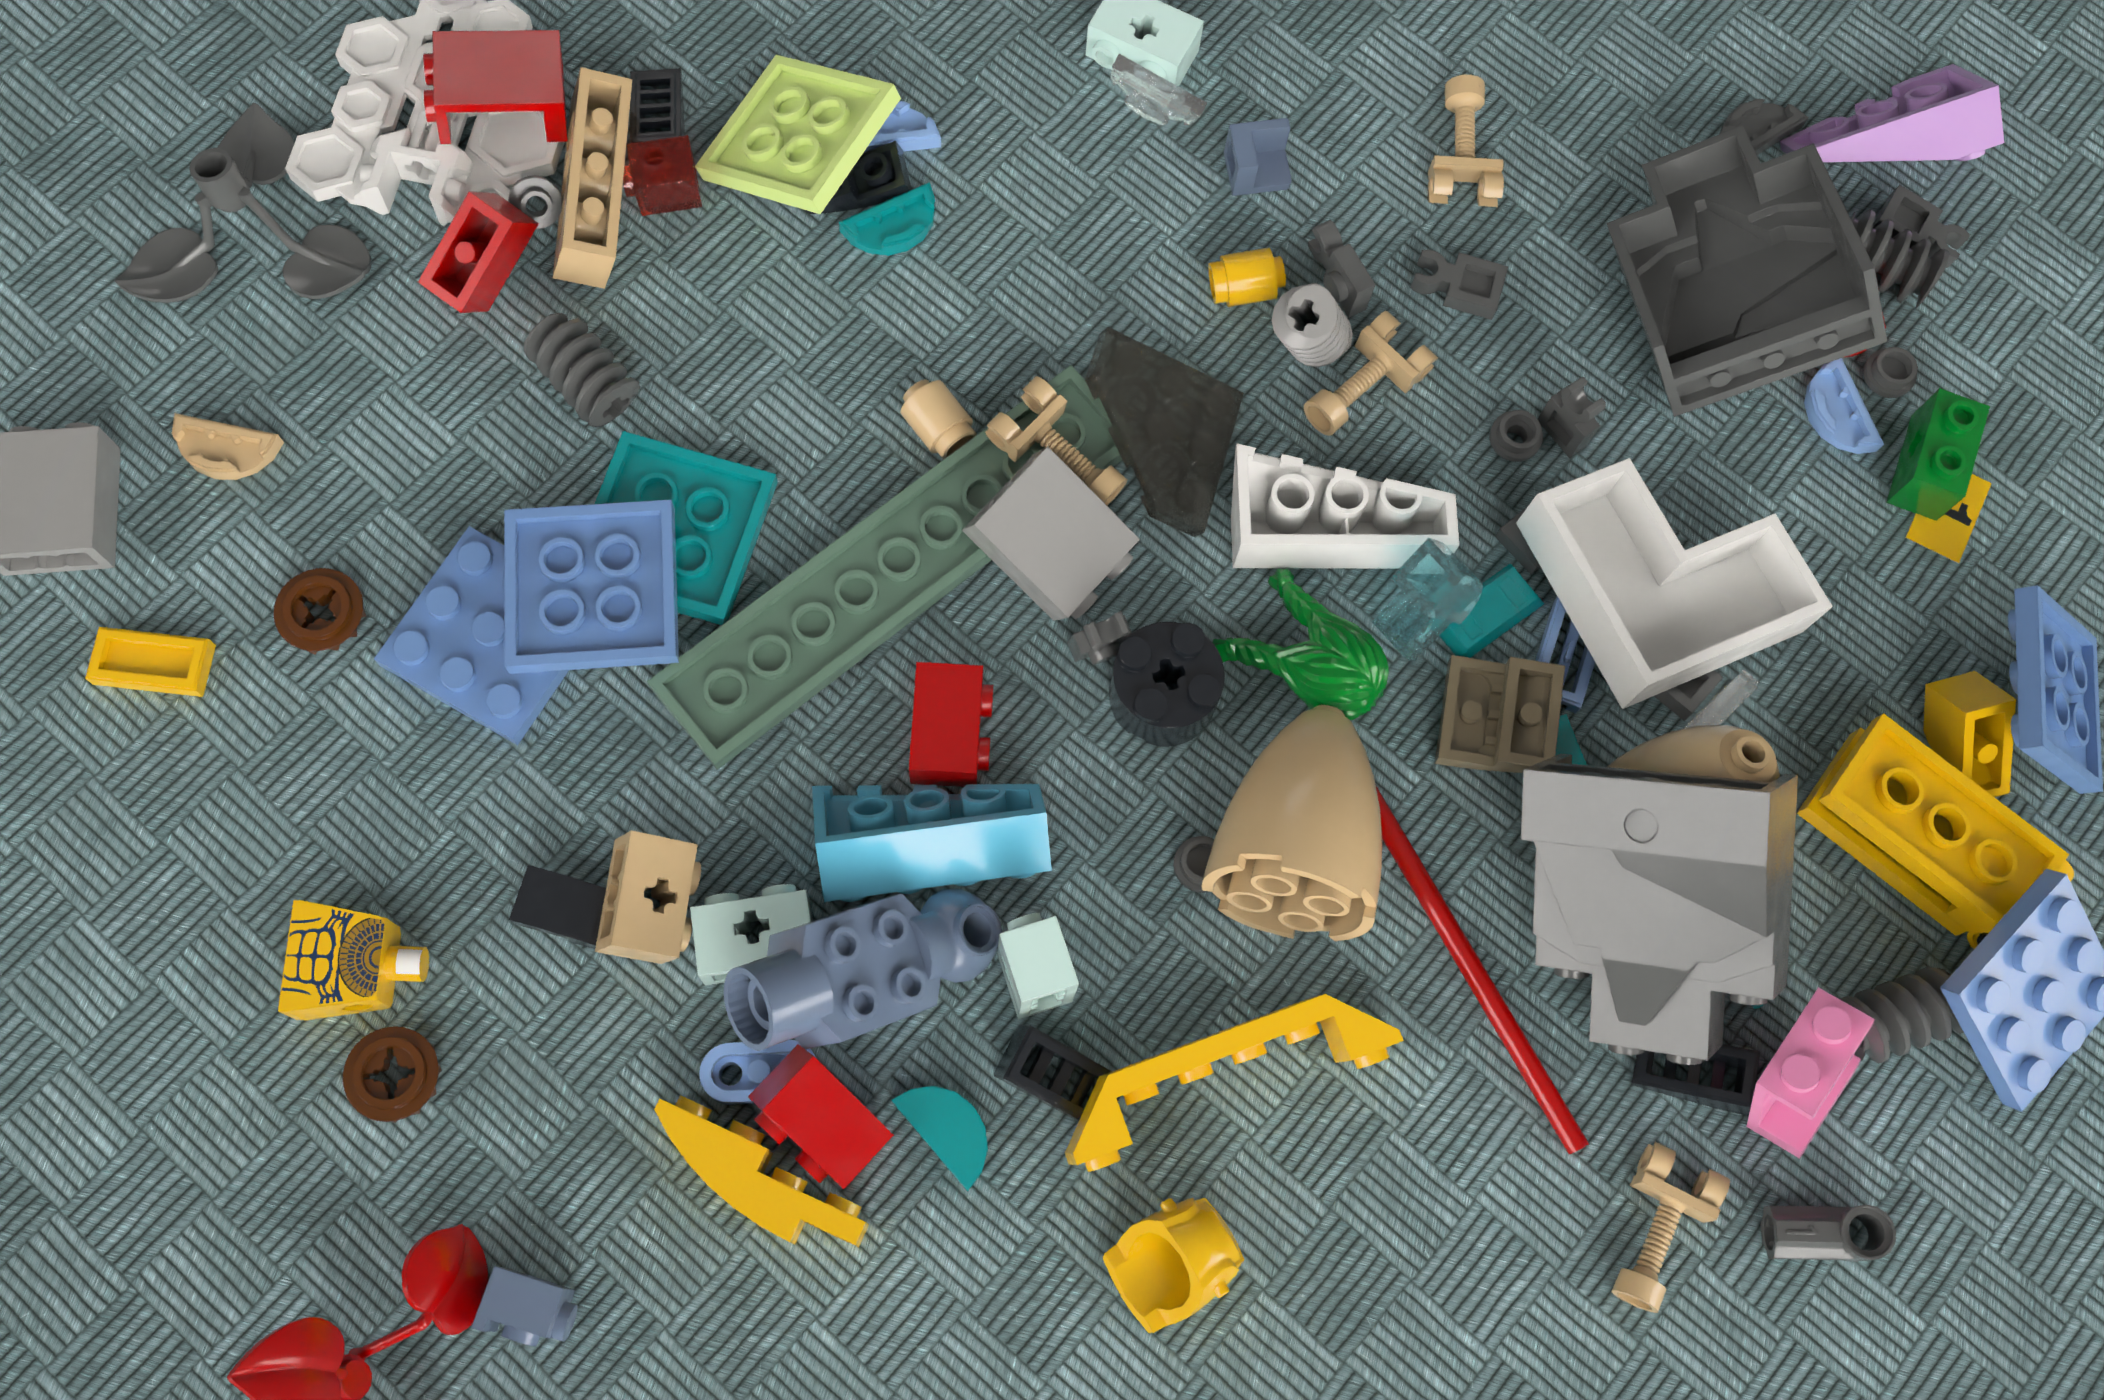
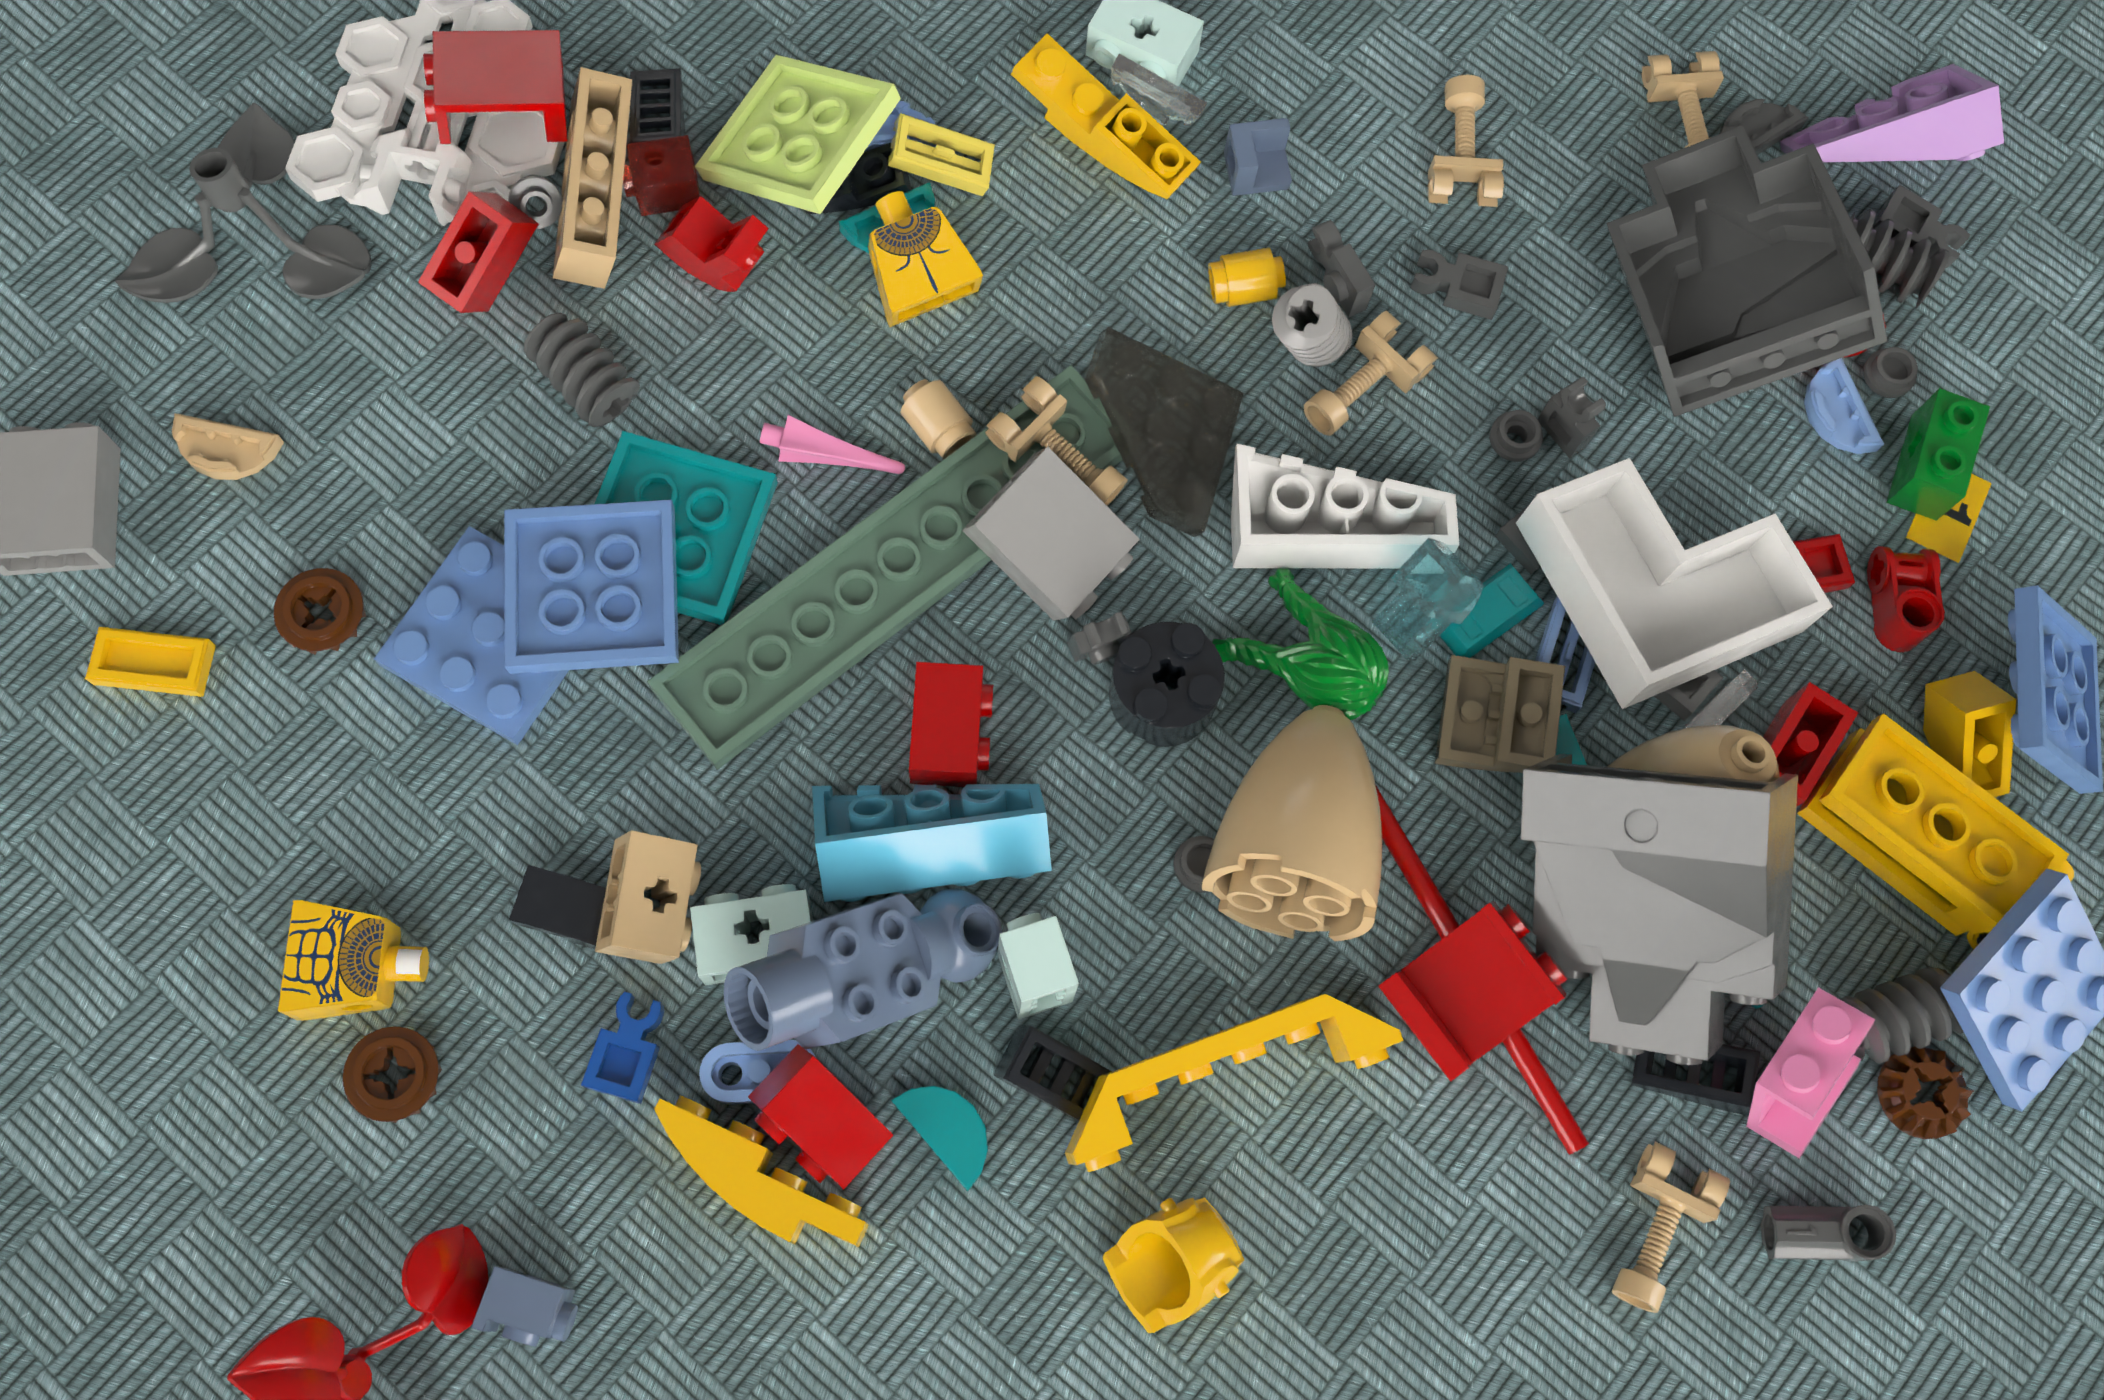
(623, 1059): none -> blue plate
(712, 246): none -> red brick
(809, 445): none -> bright pink piece
(918, 260): none -> yellow torso
(941, 162): none -> light yellow tile
(1102, 125): none -> yellow slope
(1475, 988): none -> red panel
(1687, 88): none -> tan bar
(1808, 735): none -> red brick
(1827, 562): none -> red tile
(1899, 1084): none -> reddish brown gear
(1905, 587): none -> red piece

